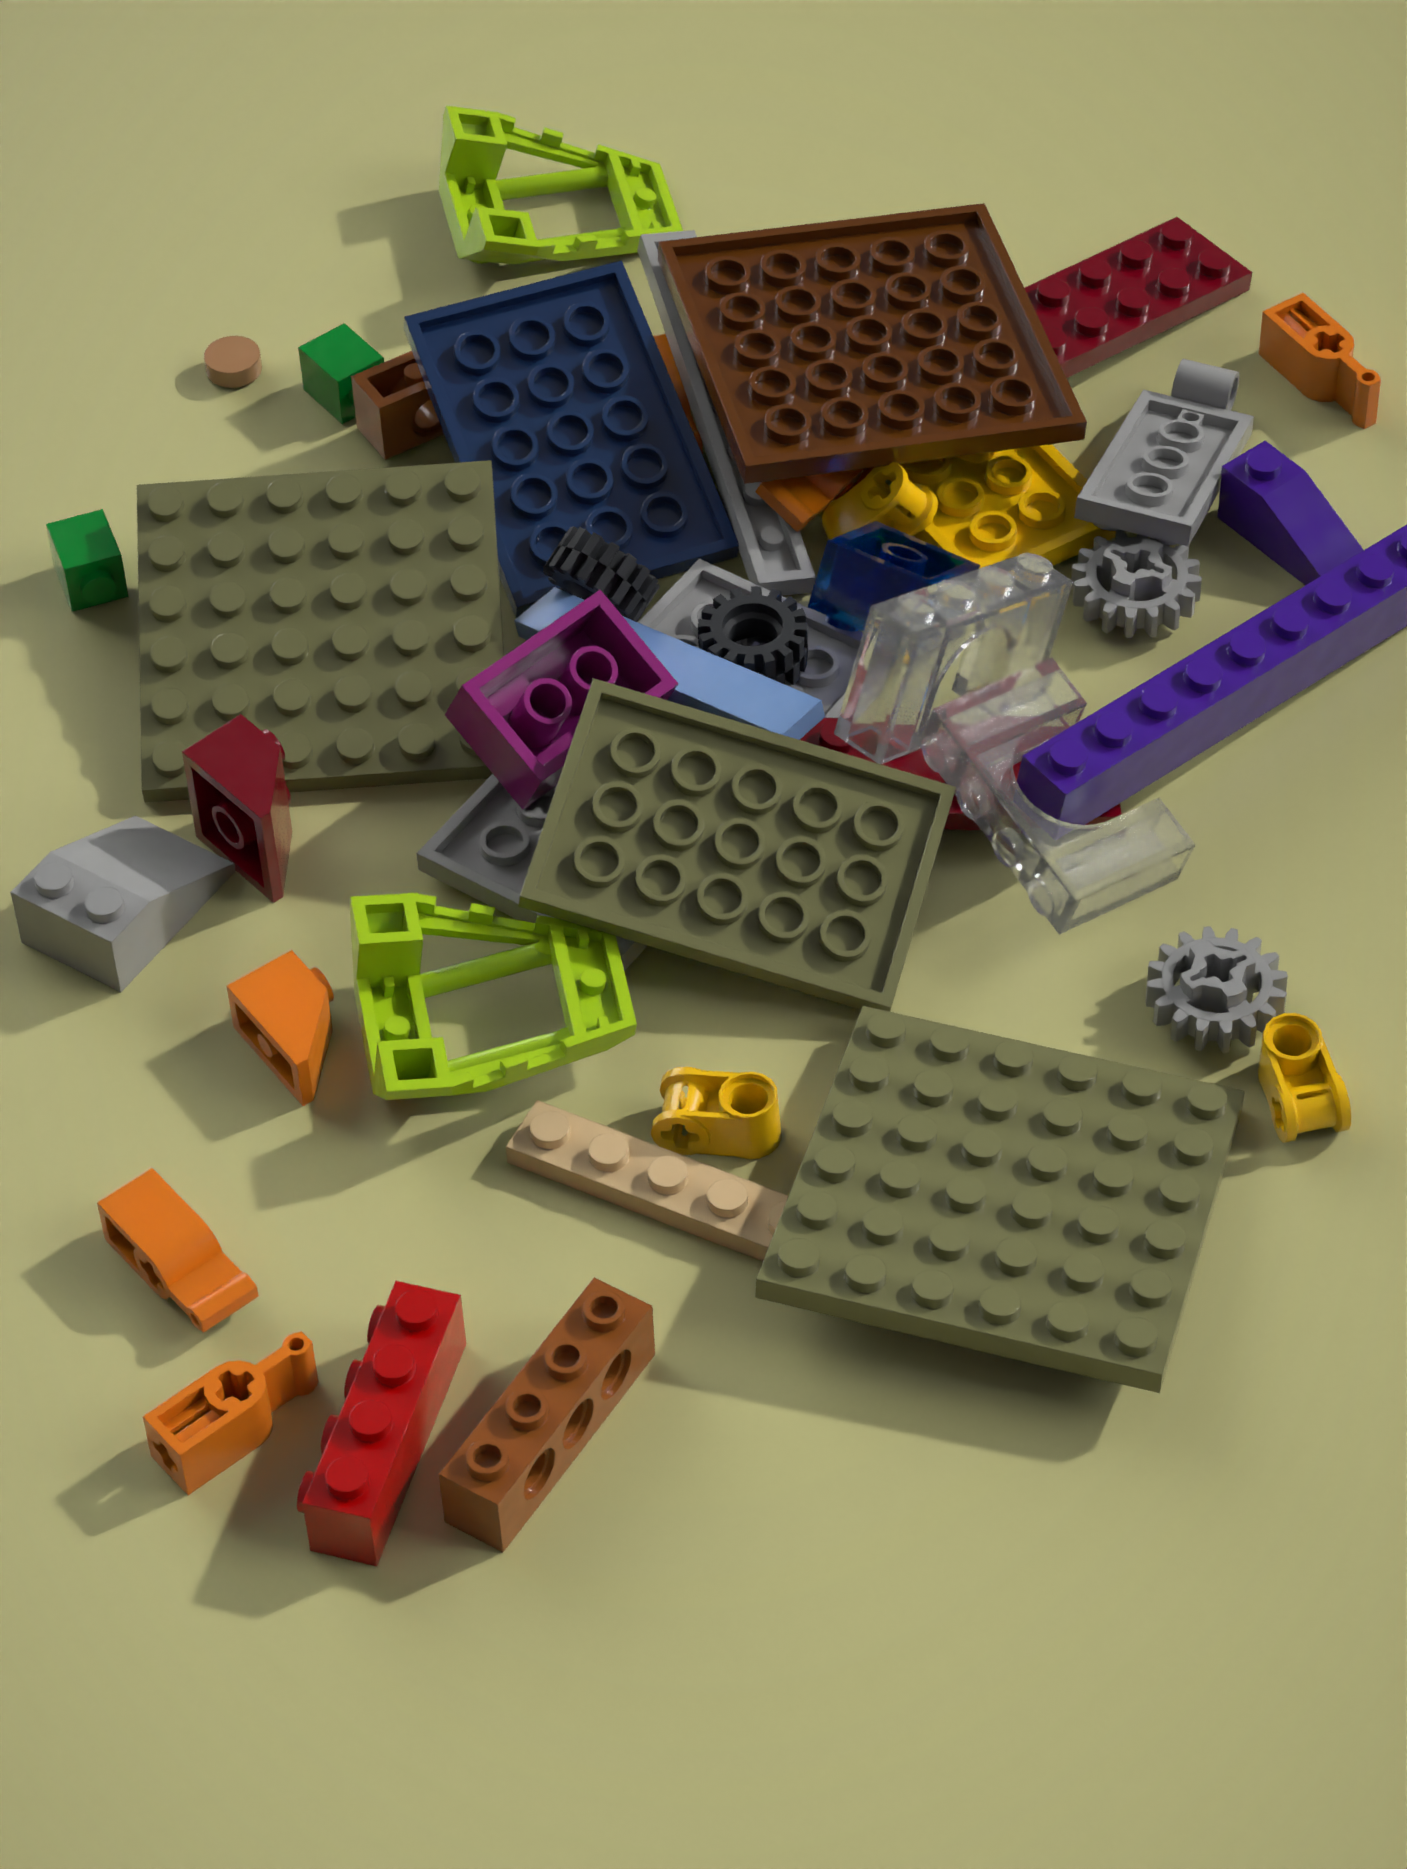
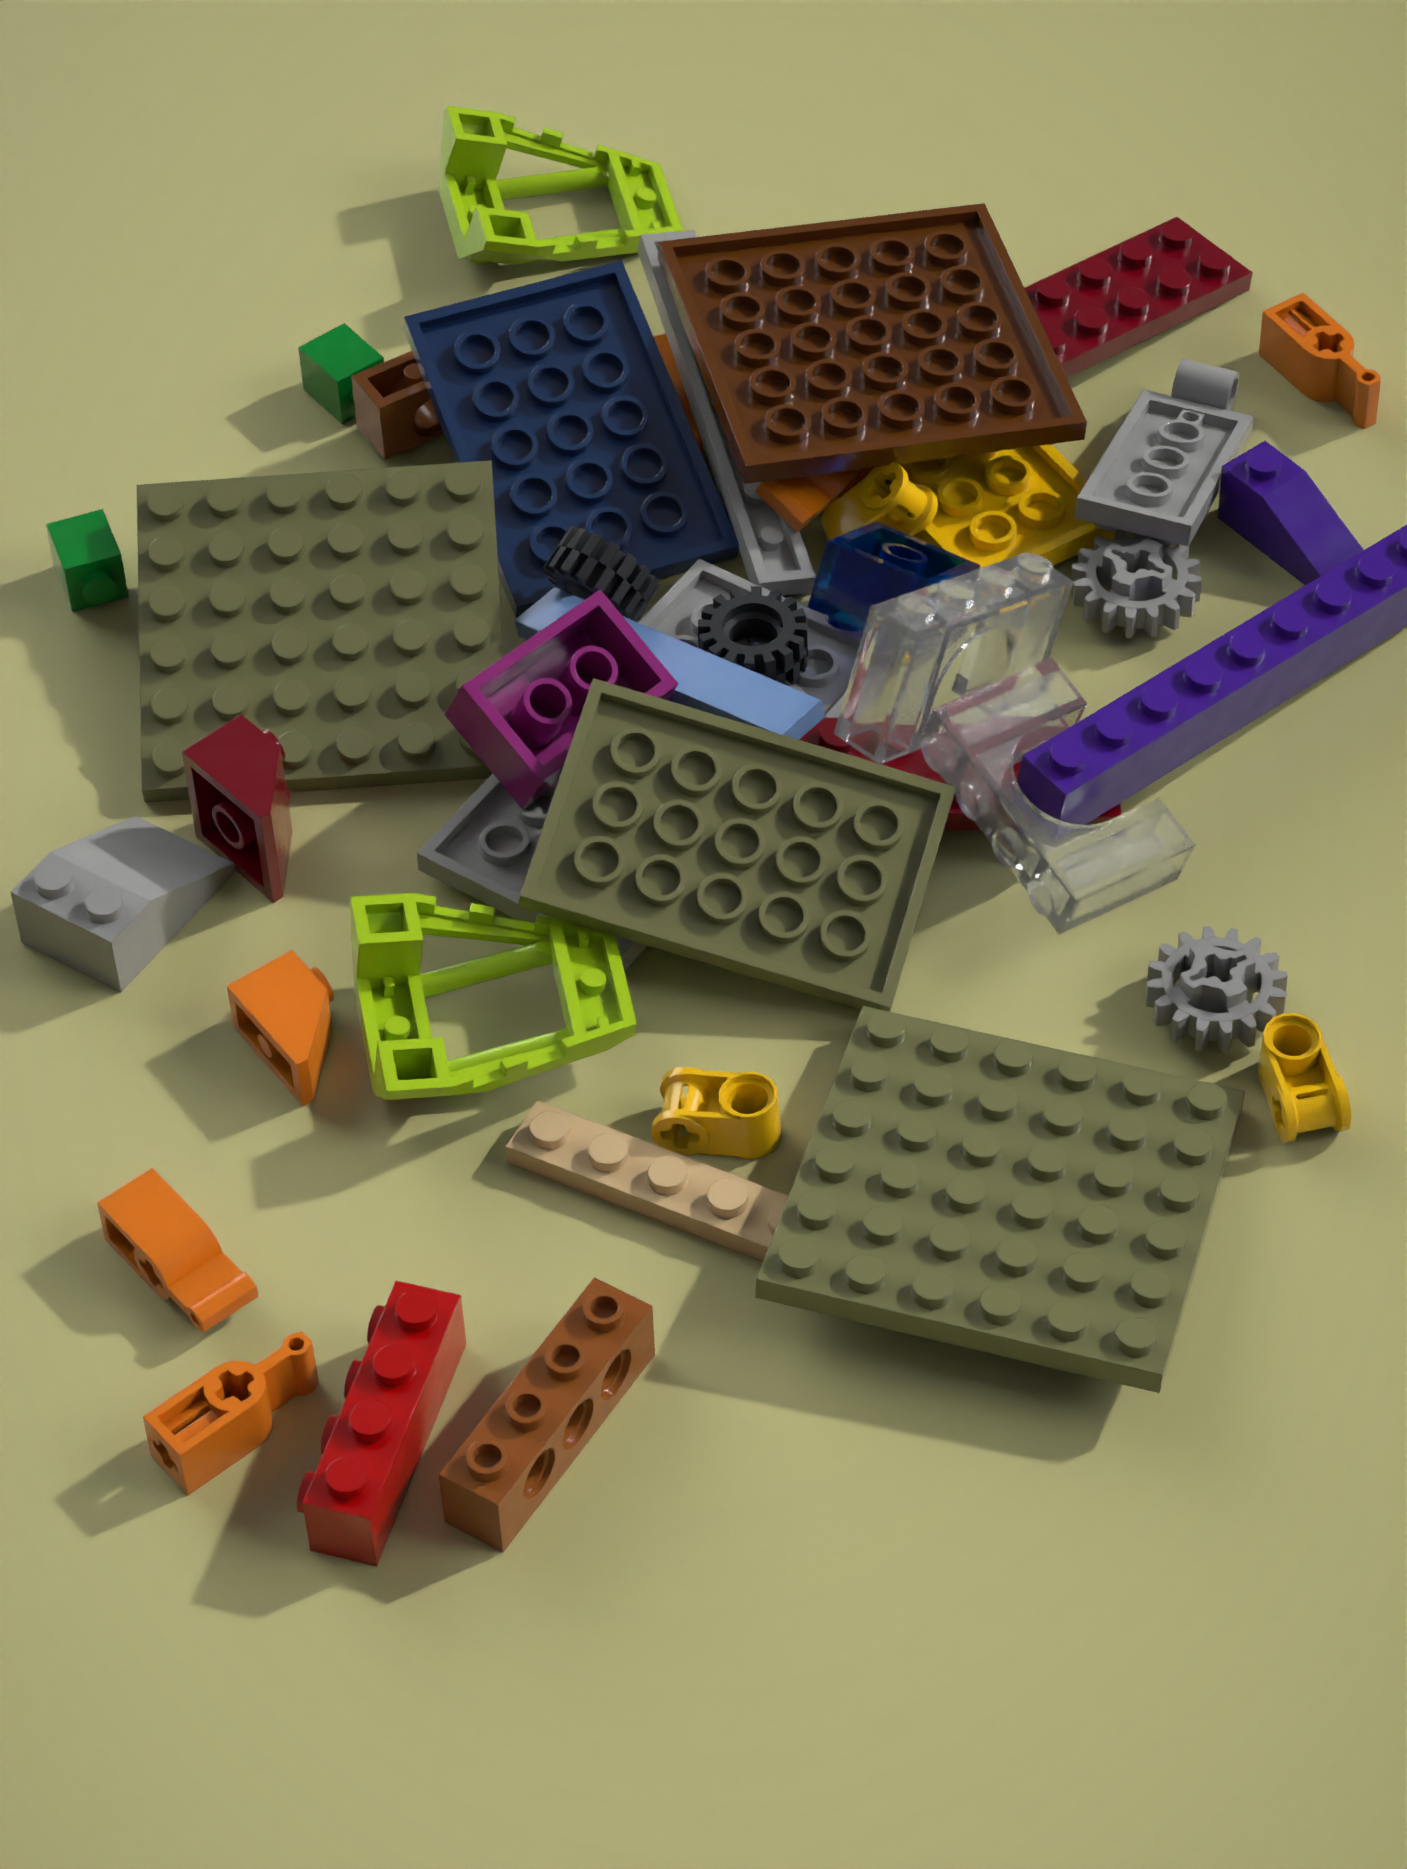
(233, 361): medium nougat tile -> none

